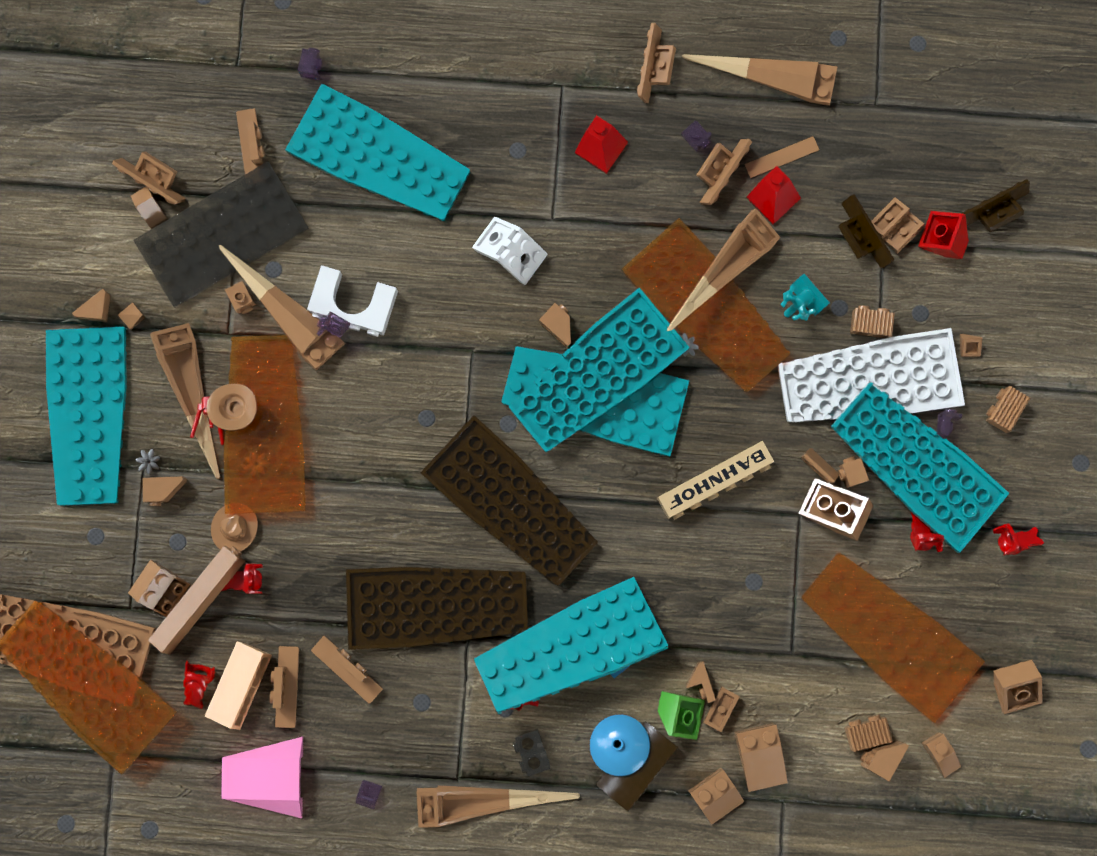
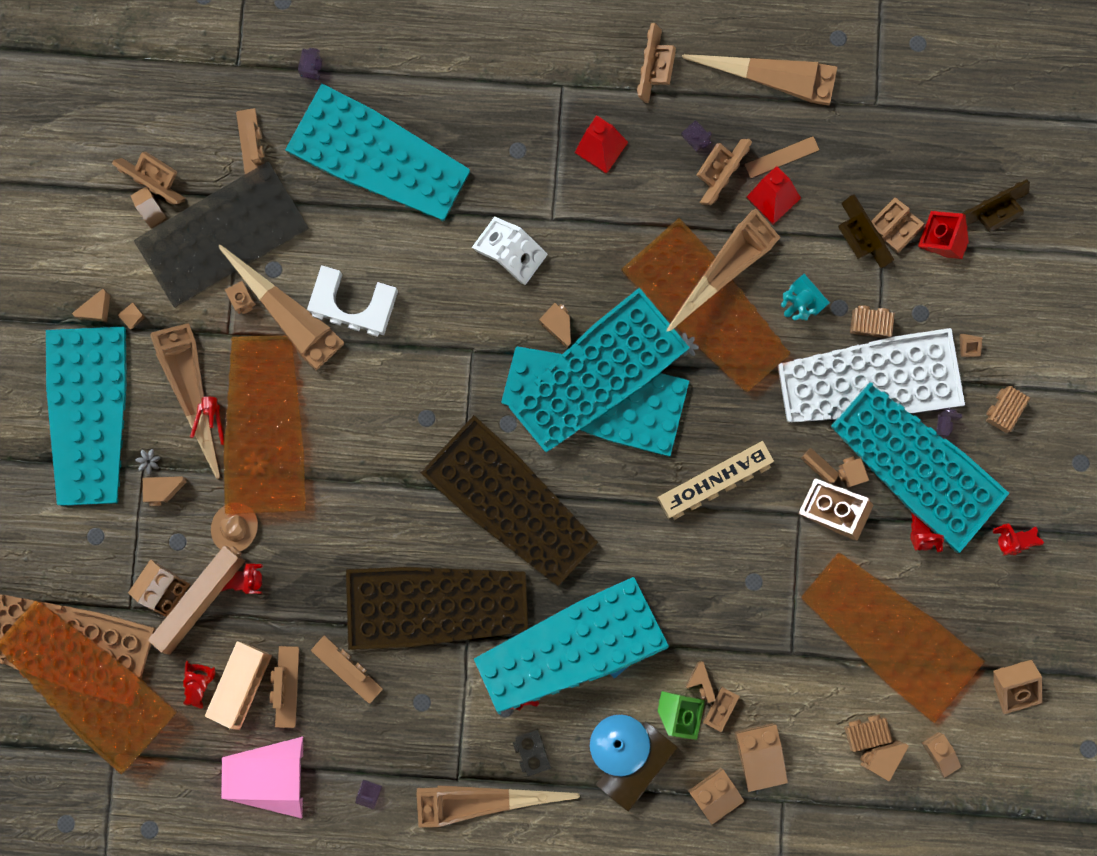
(232, 407): medium nougat hat -> none
(332, 323): clear purple bracket -> none

